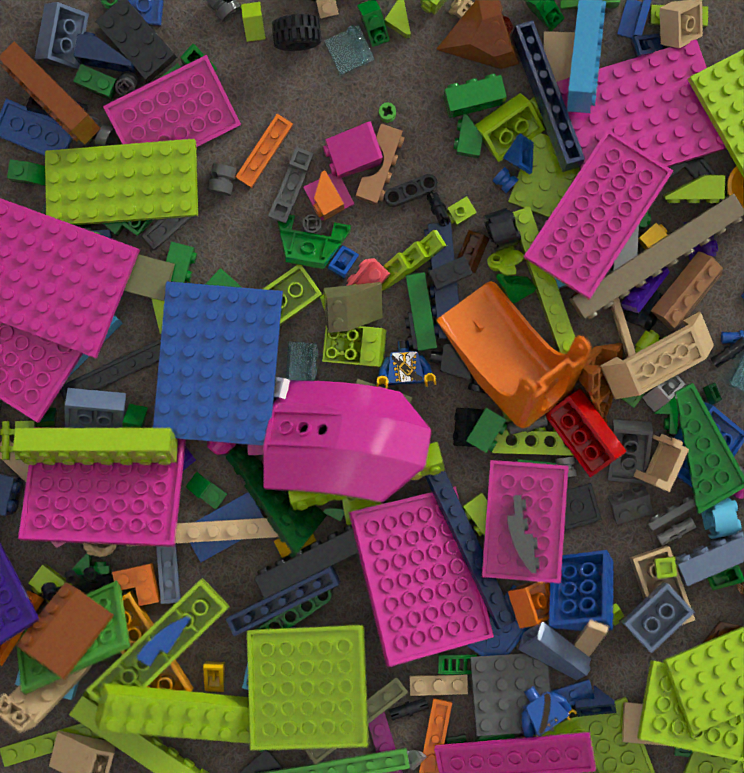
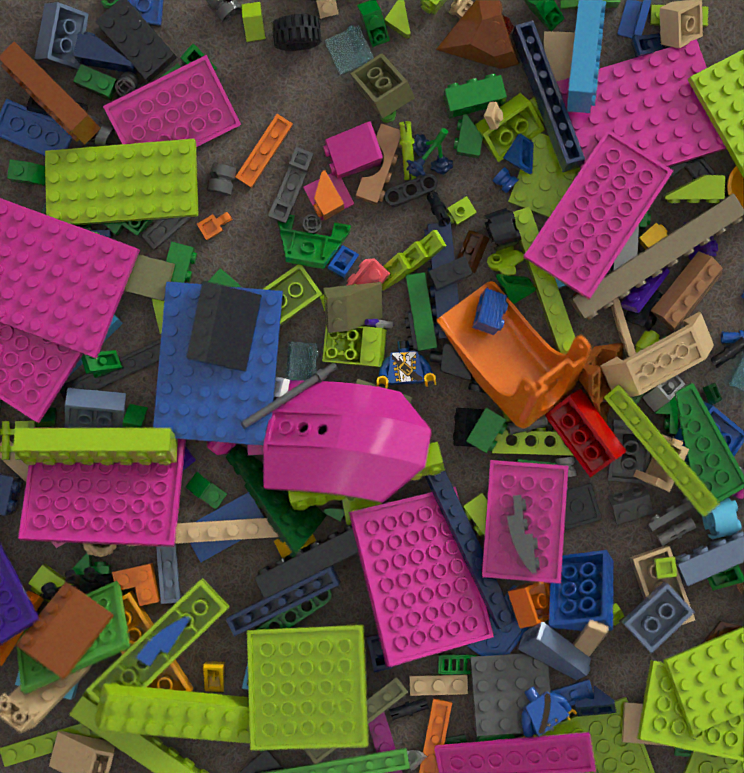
(105, 363): none -> green slope
(212, 226): none -> orange plate
(224, 326): none -> black slope
(318, 376): none -> dark grey bar
(377, 654): none -> dark blue slope
(379, 323): none -> piece
(382, 85): none -> olive brick
(407, 147): none -> lime pin
(422, 147): none -> dark blue plant
(490, 312): none -> blue brick
(493, 115): none -> tan plate
(662, 451): none -> lime plate

